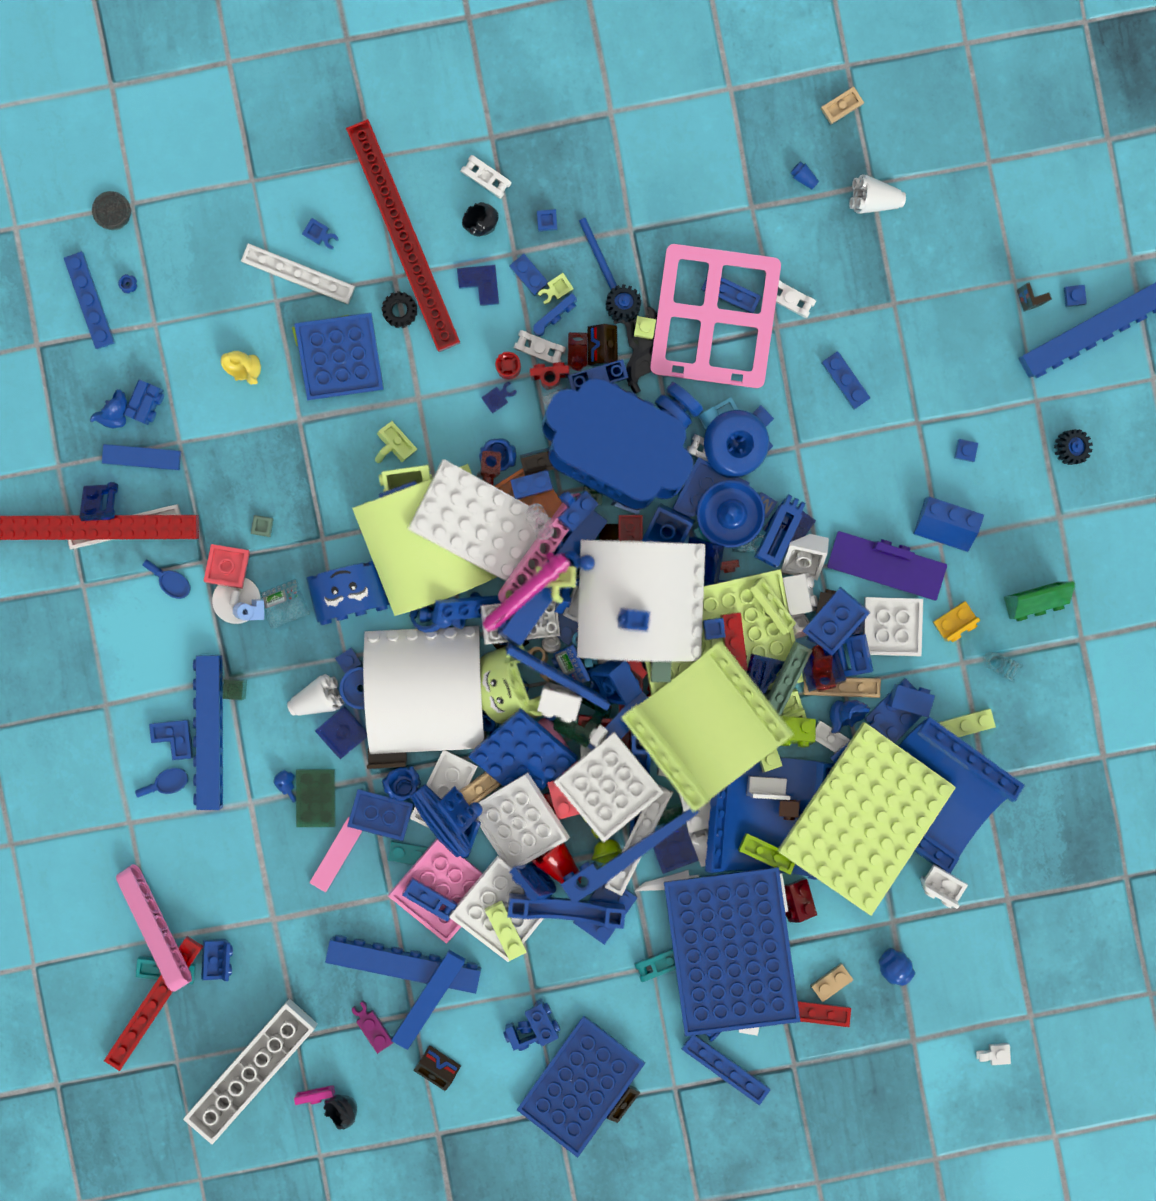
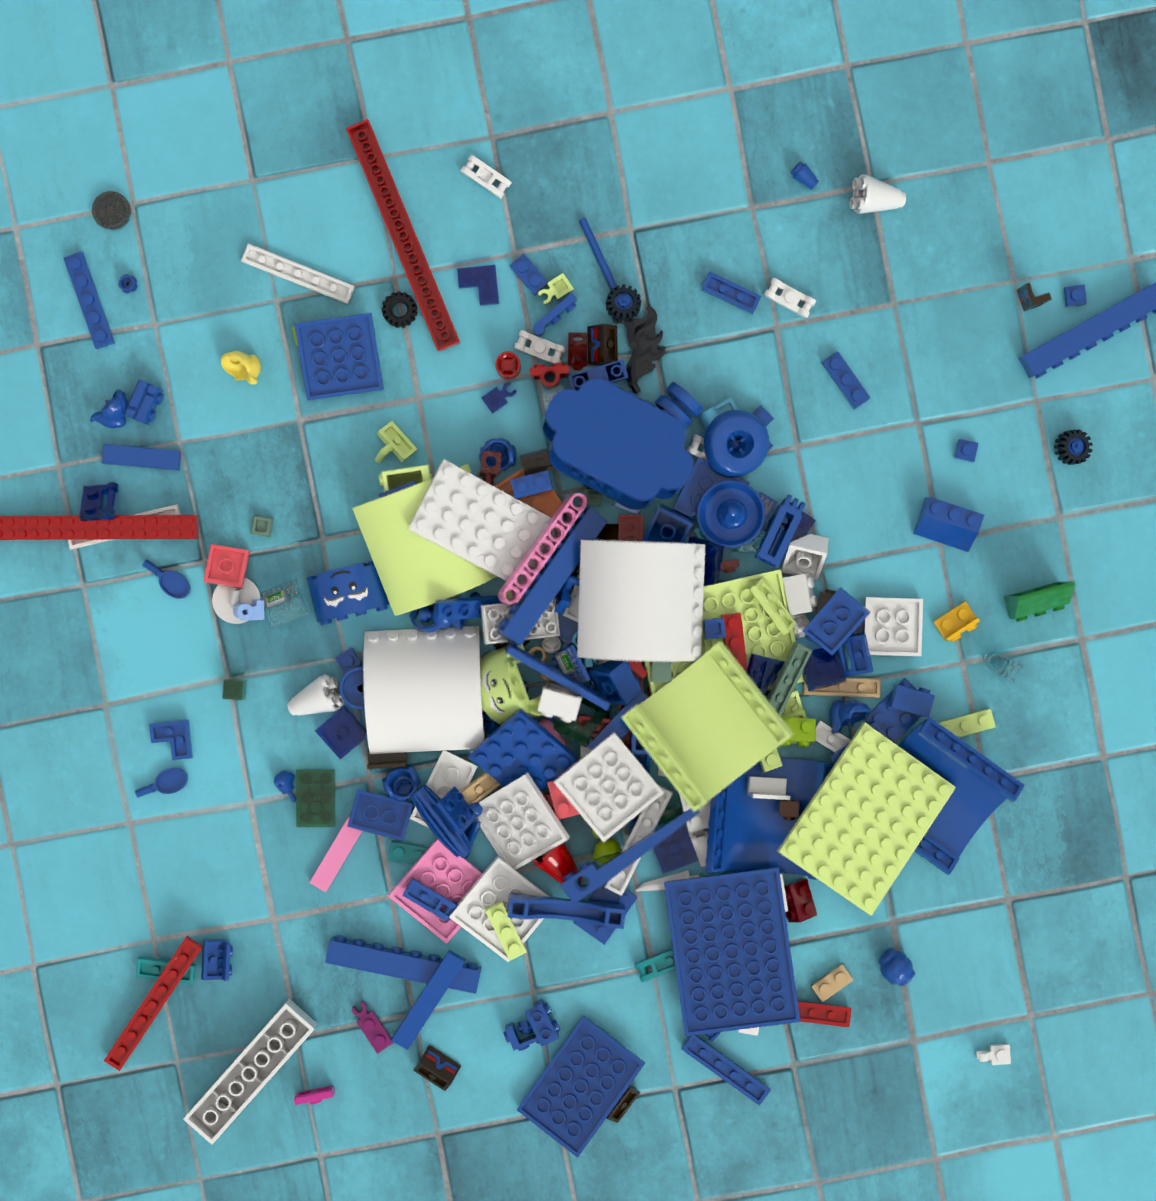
(154, 928): bright pink beam -> none
(208, 732): blue brick -> none
(318, 232): blue plate -> none
(341, 1110): black hair -> none
(480, 219): black hair -> none
(534, 881): blue plate -> none
(538, 520): clear plate -> none
(547, 220): blue plate -> none
(549, 572): dark pink cylinder -> none
(566, 579): yellowish green plate -> none
(577, 509): blue plate -> none
(585, 562): blue plate -> none
(598, 735): white plate -> none
(633, 619): blue bracket -> none
(644, 327): yellowish green plate -> none
(710, 314): bright pink window -> none
(765, 853): lime plate -> none
(822, 668): clear red bracket -> none
(842, 105): tan plate -> none
(887, 565): dark purple bracket -> none
(943, 886): white bracket -> none

